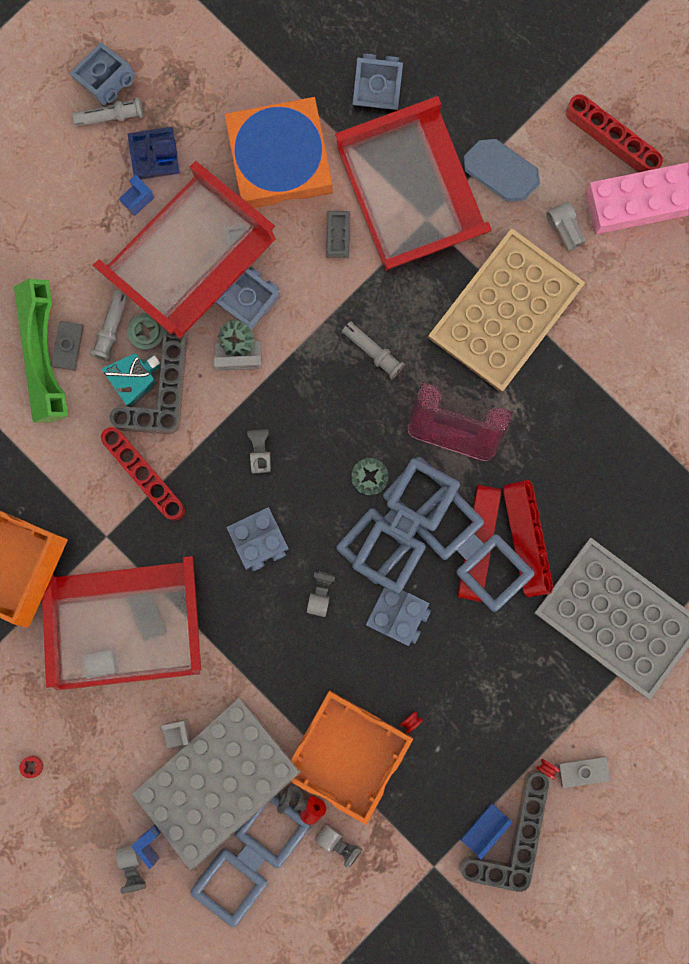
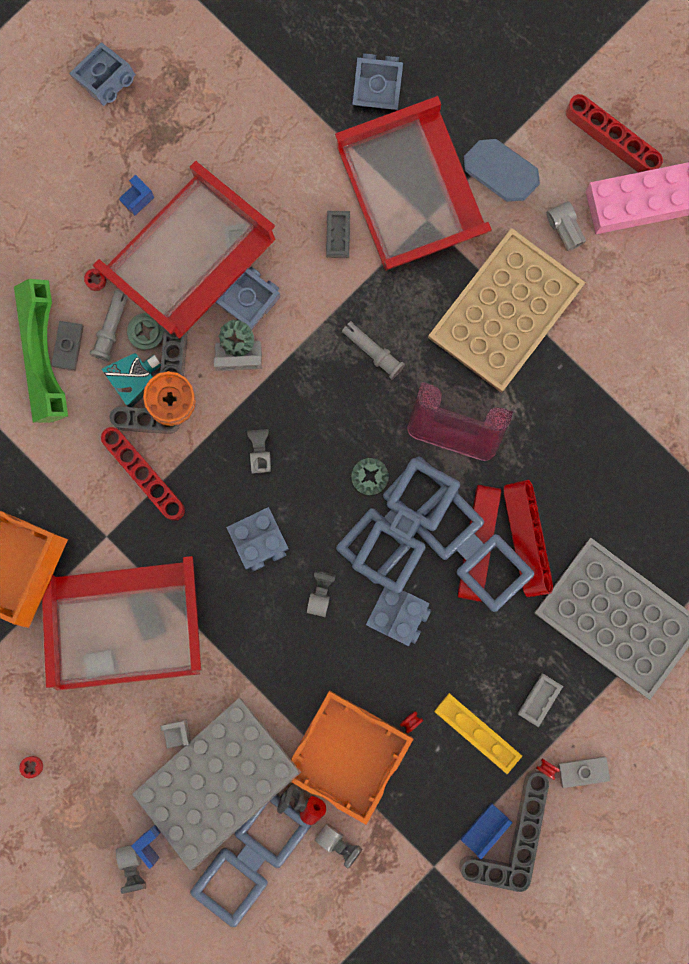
(87, 278): none -> red bush
(119, 111): light grey pin -> none
(153, 153): clear blue plate -> none
(160, 388): none -> orange wheel
(279, 152): blue tile -> none
(478, 733): none -> yellow tile
(540, 700): none -> light grey plate

